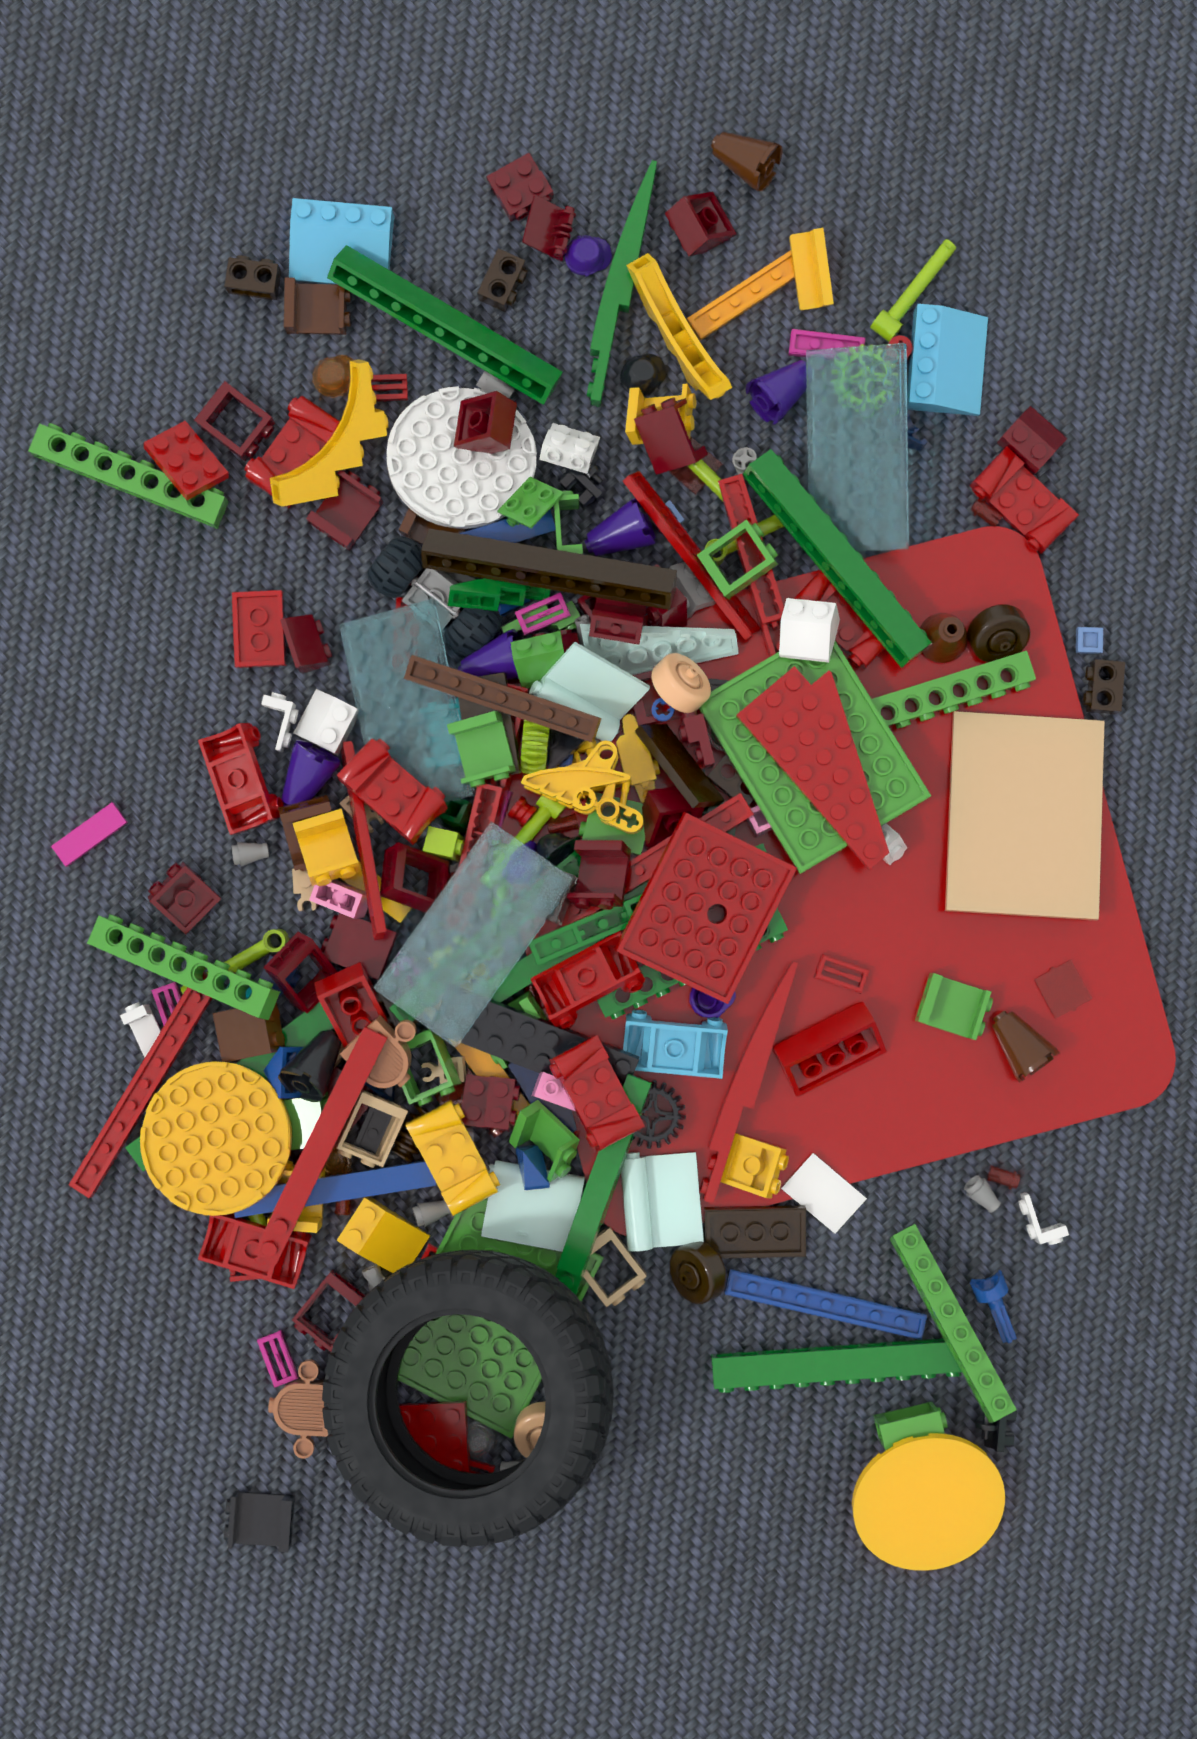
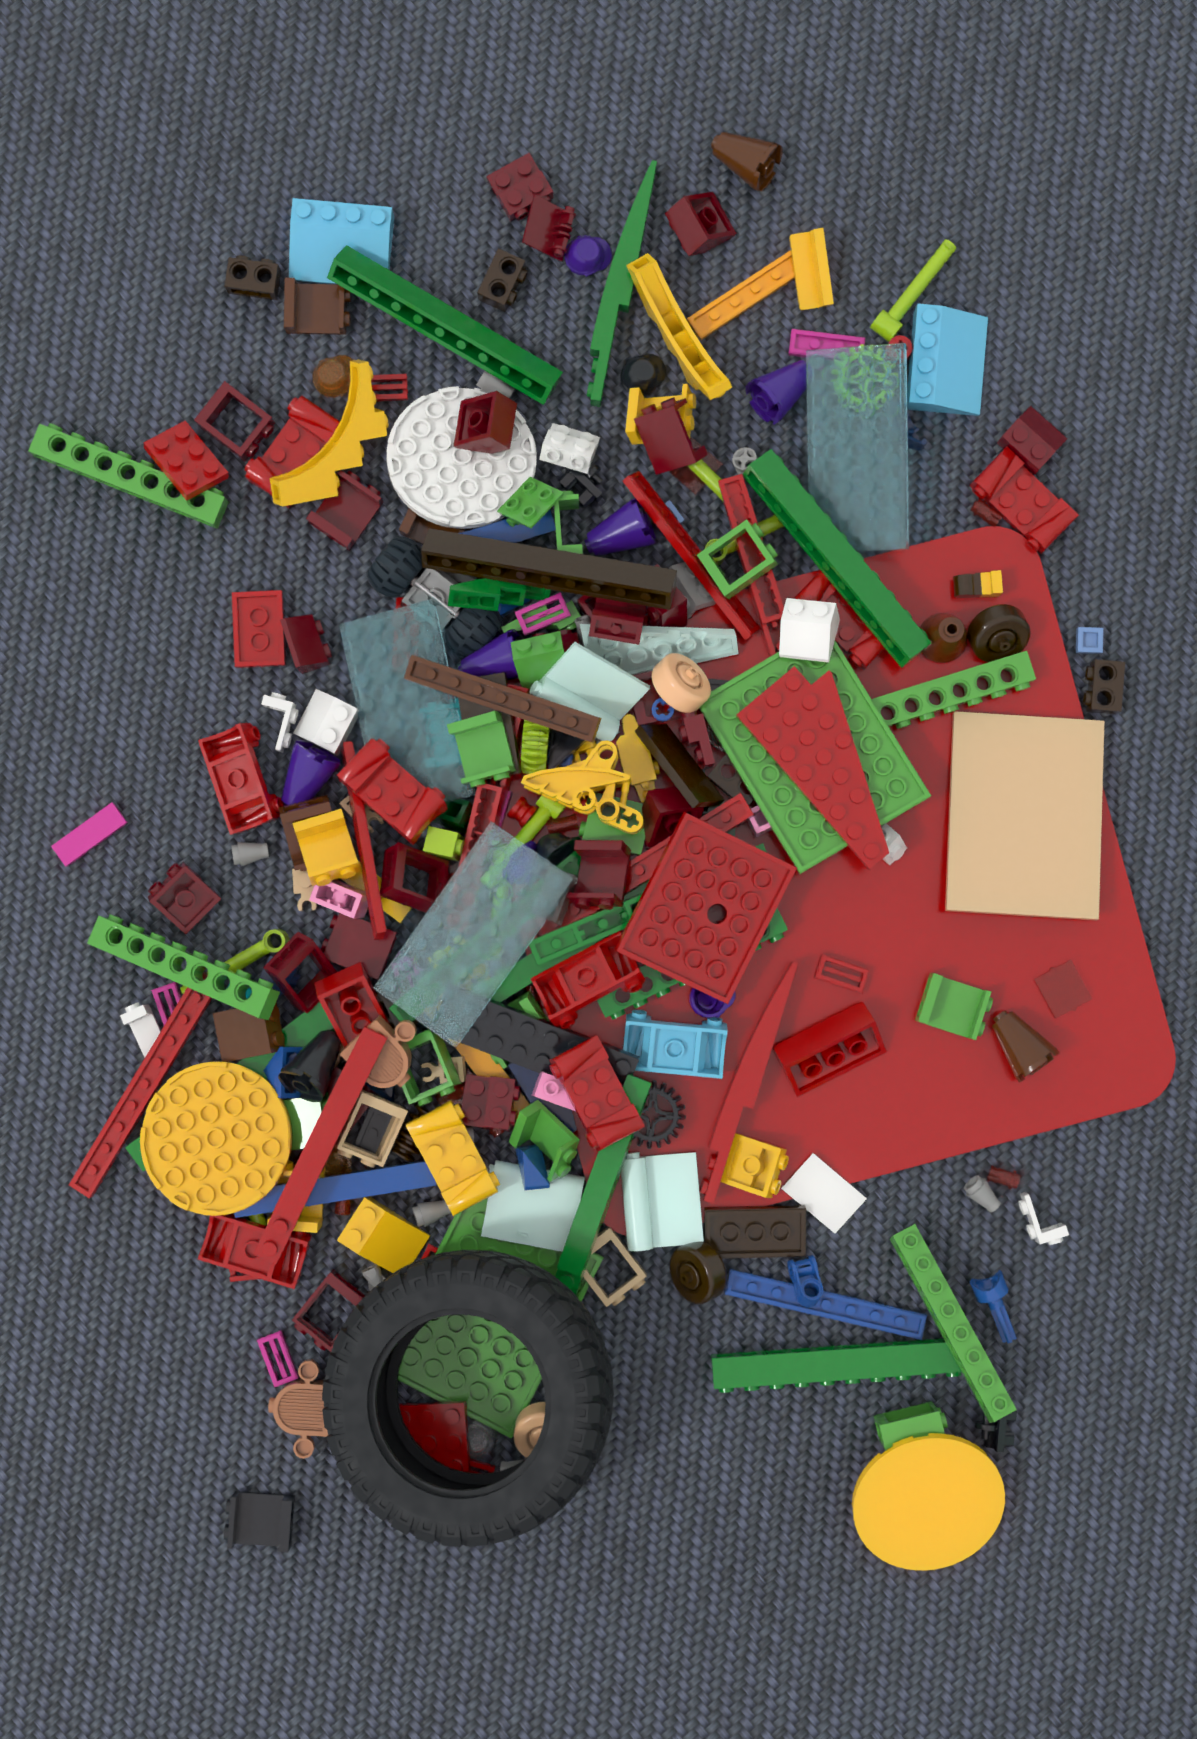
(805, 1276): none -> blue piece
(978, 585): none -> leg

